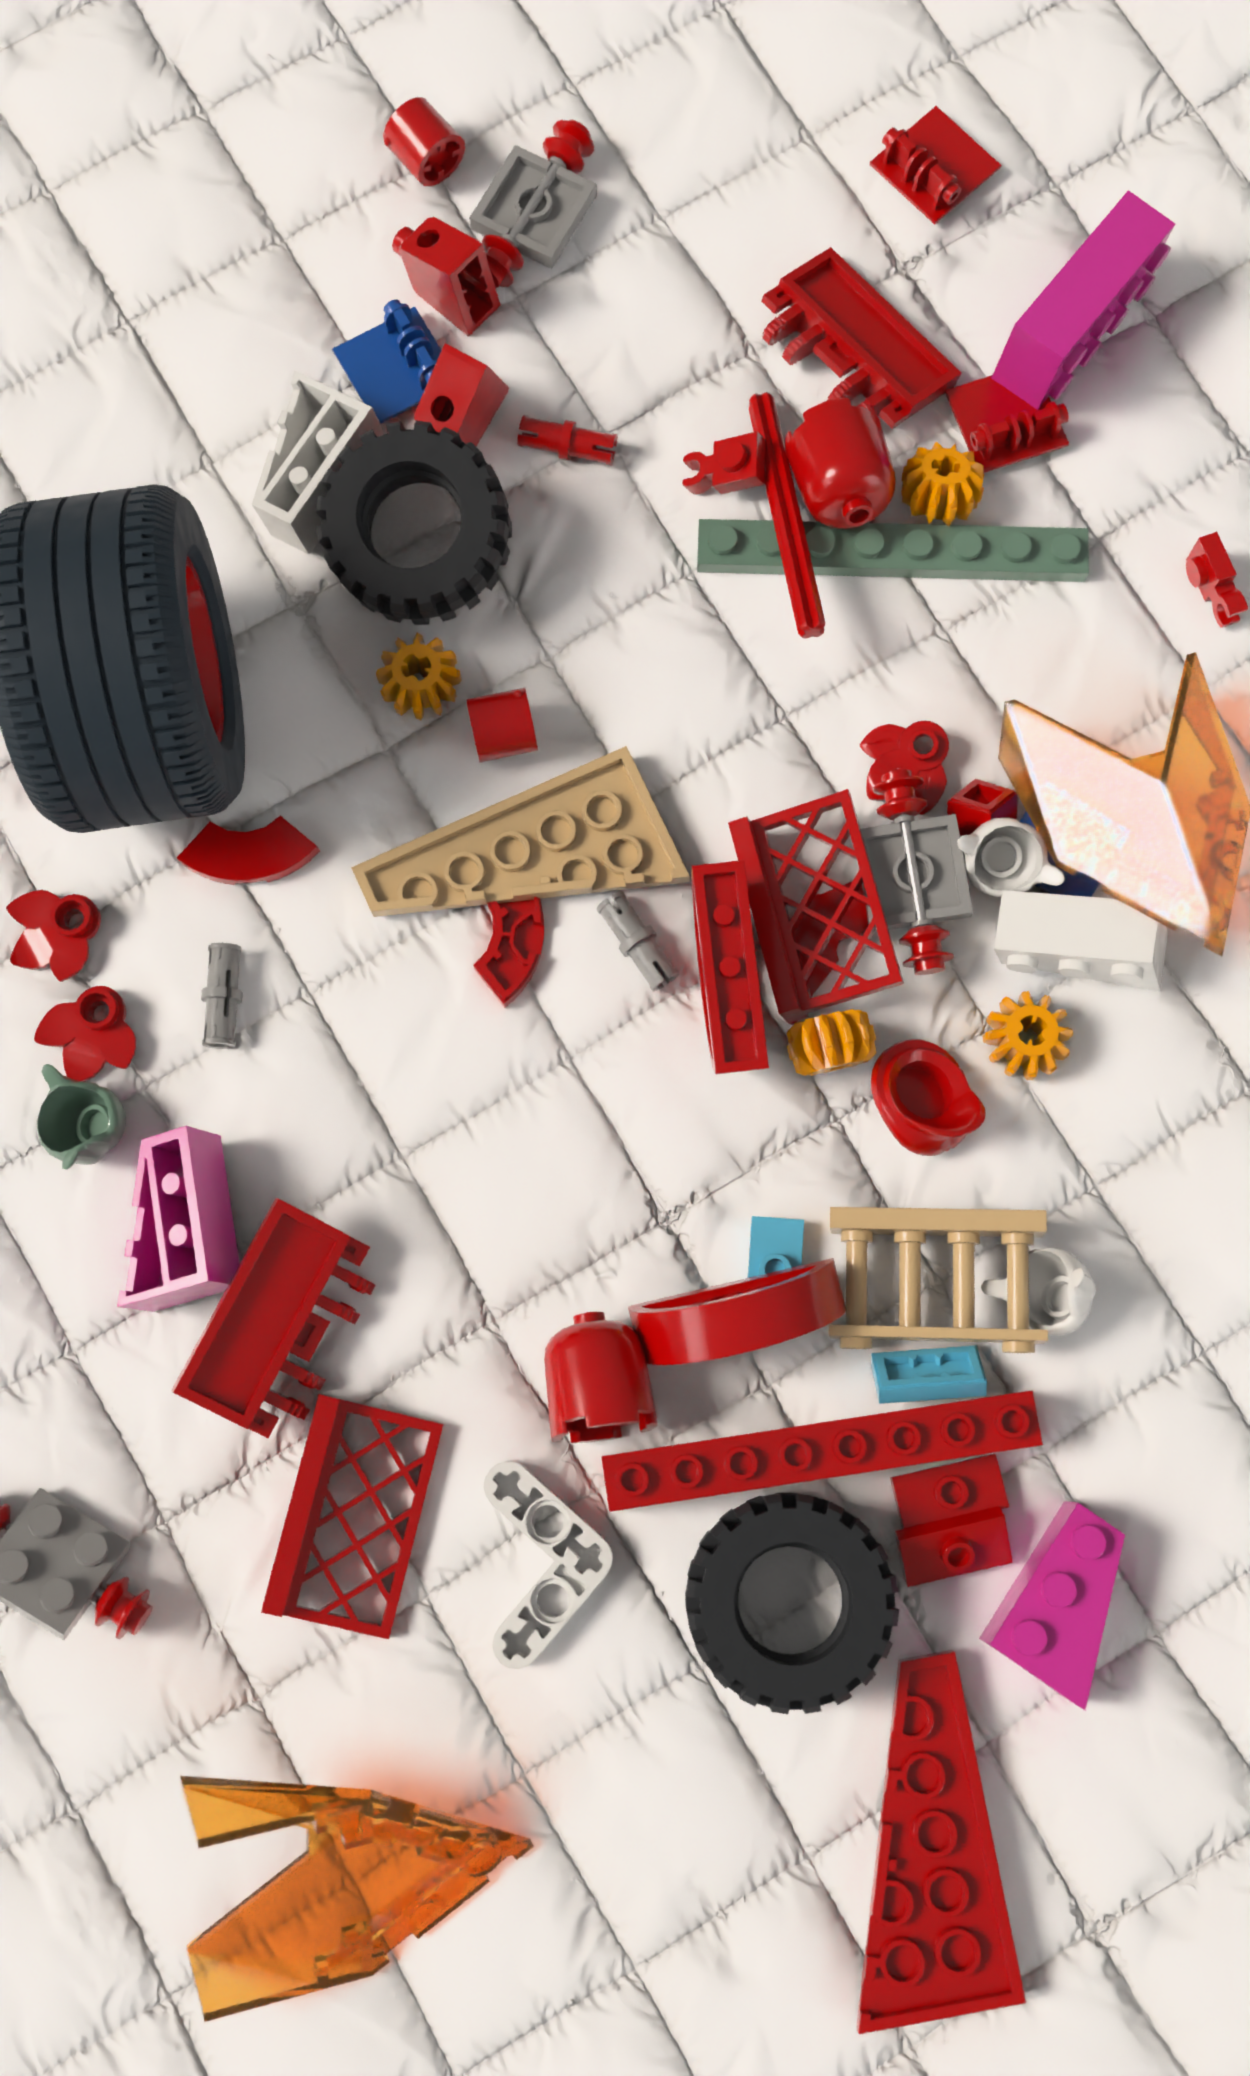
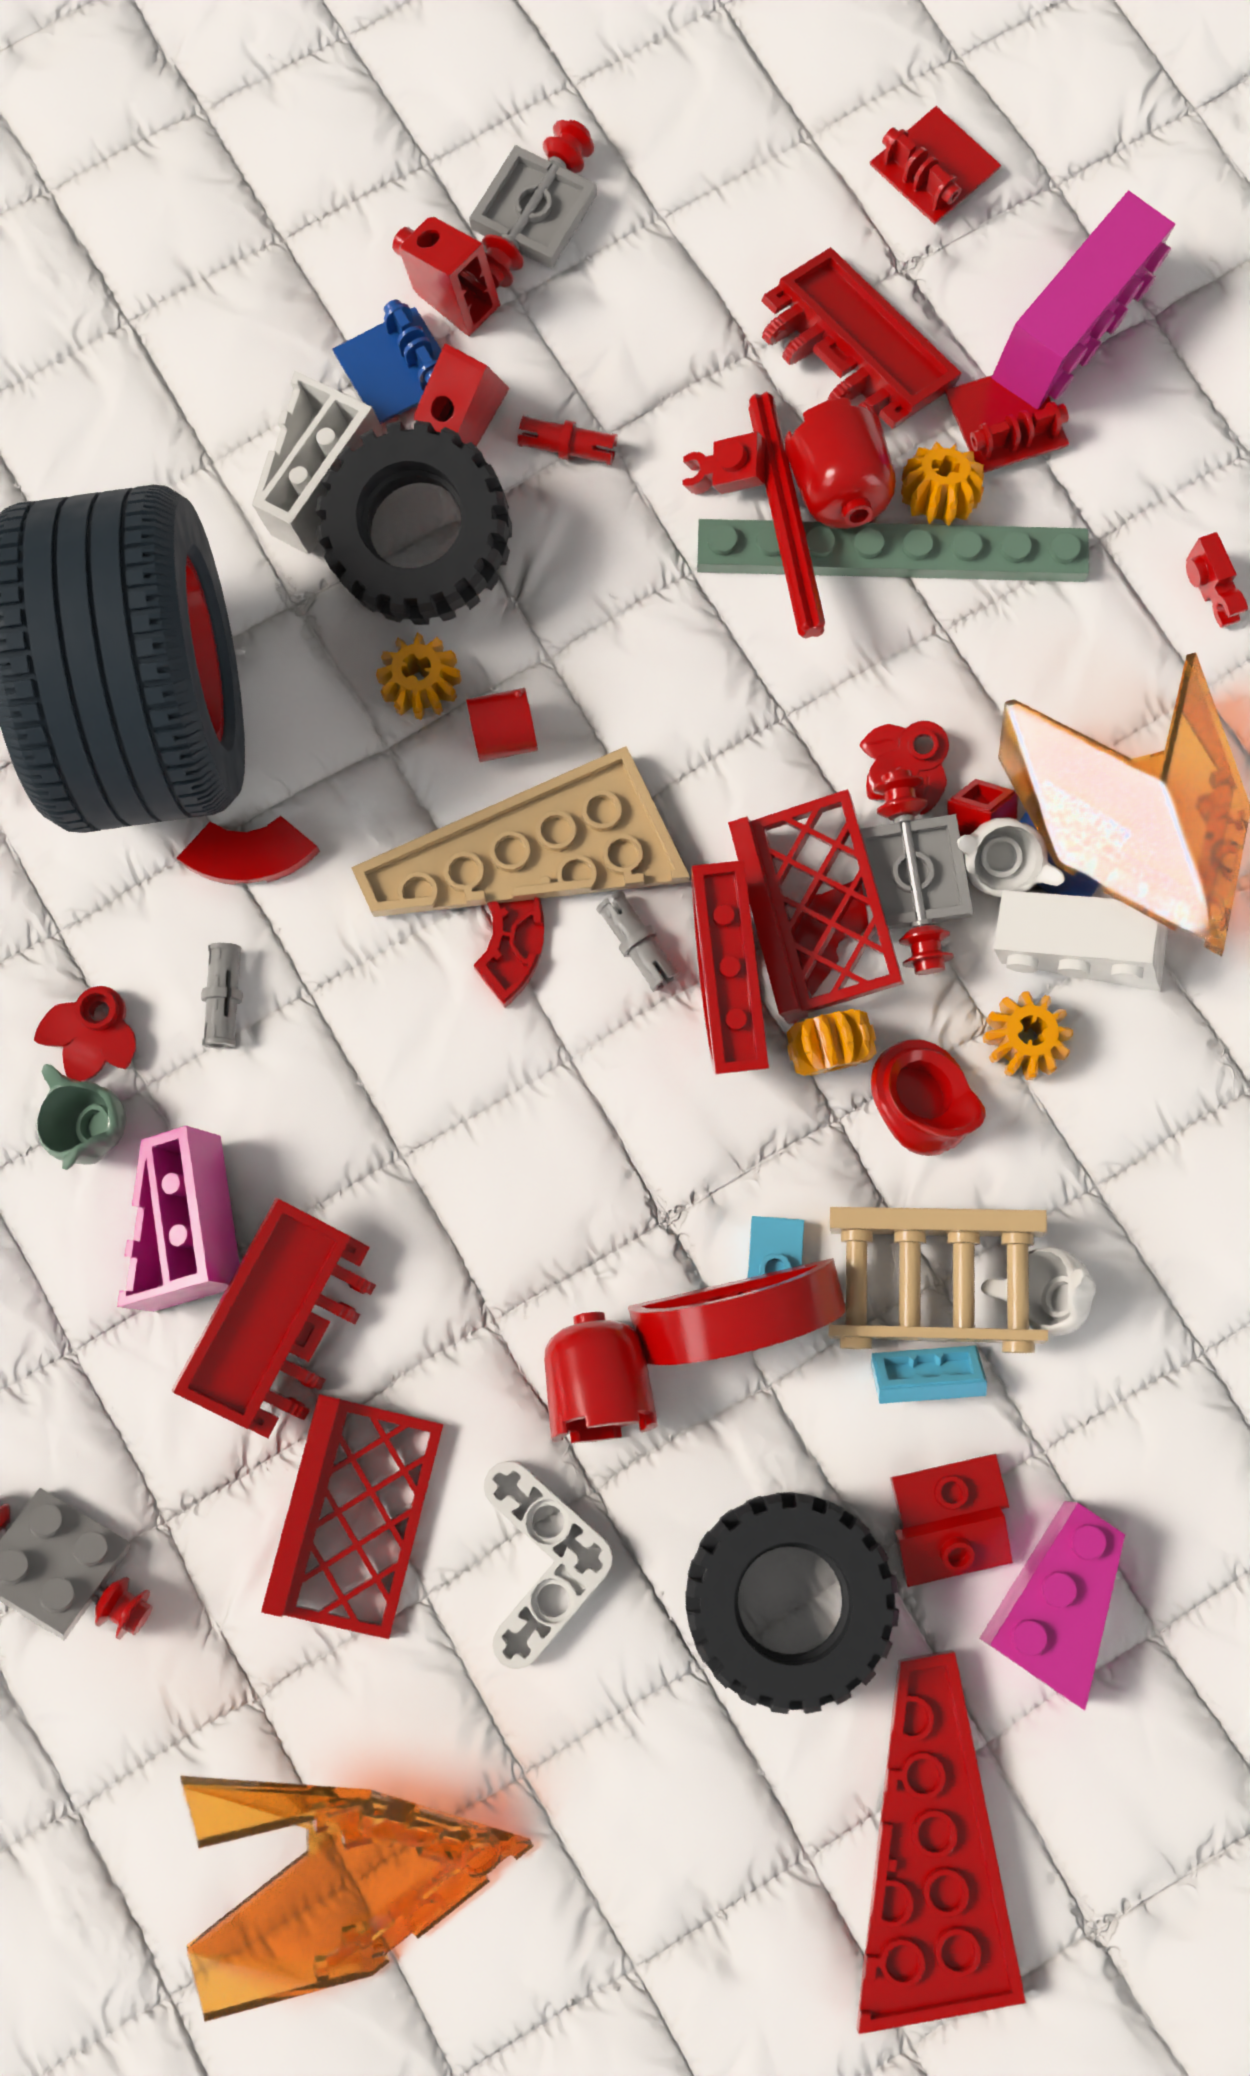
(48, 935): red plate -> none
(424, 141): red piece -> none
(821, 1450): red brick -> none

